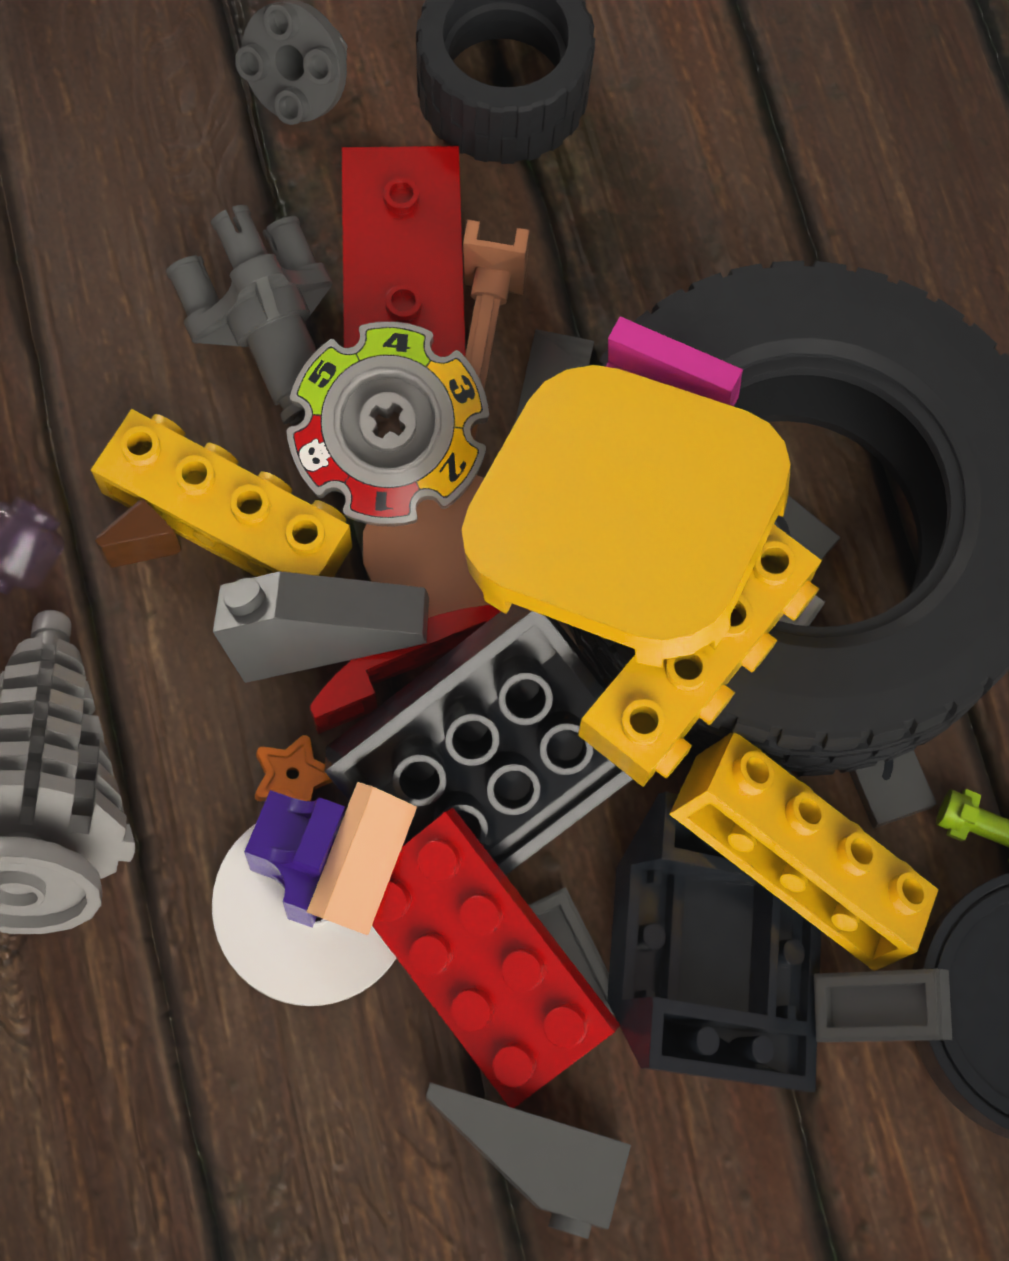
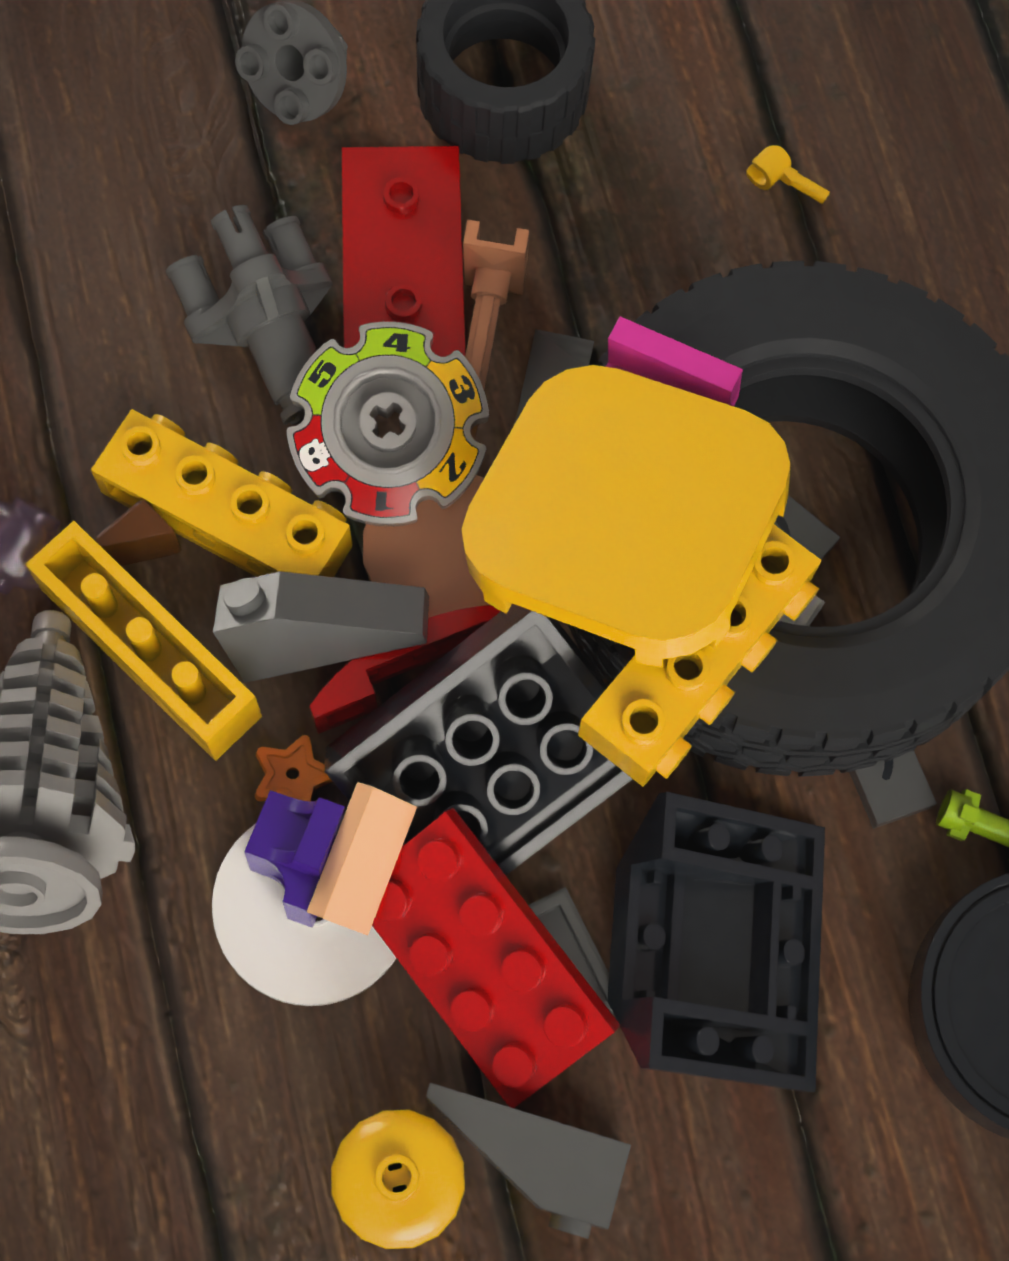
(145, 640): none -> yellow brick
(429, 1169): none -> yellow head
(775, 164): none -> yellow hand
(805, 852): yellow brick -> none
(883, 1006): dark grey tile -> none

